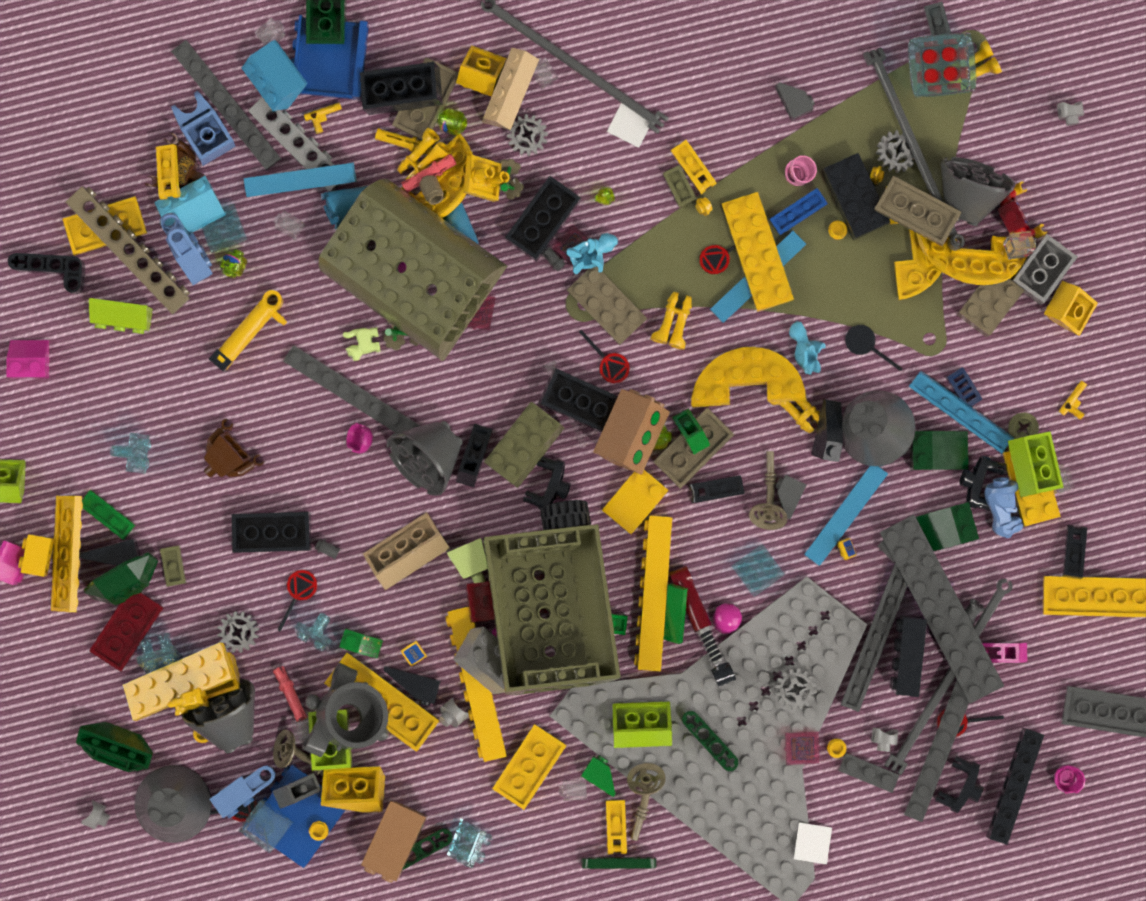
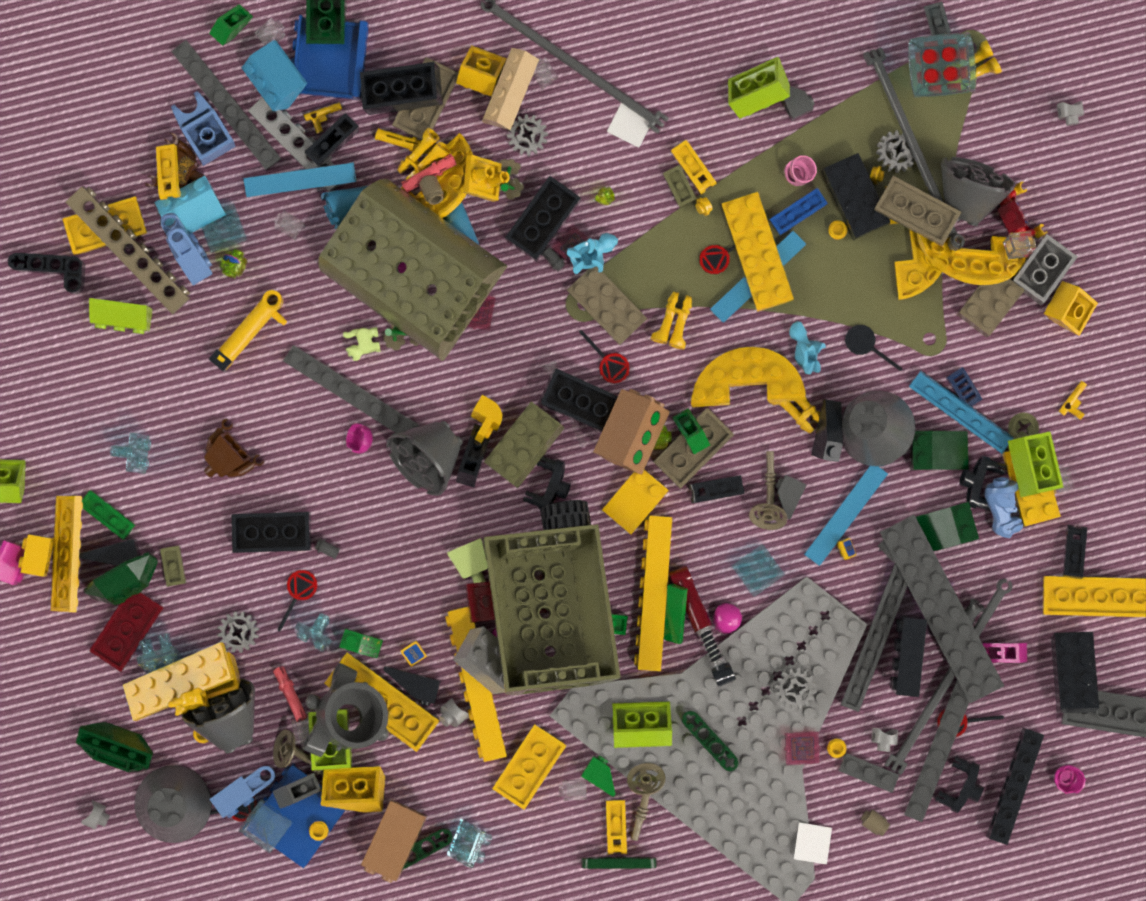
(28, 359): dark pink slope -> none
(230, 24): none -> green slope
(332, 139): none -> black slope
(406, 551): tan slope -> none
(452, 121): clear neon green head -> none
(489, 414): none -> yellow brick
(758, 88): none -> lime slope
(875, 822): none -> dark tan brick
(1074, 672): none -> black brick

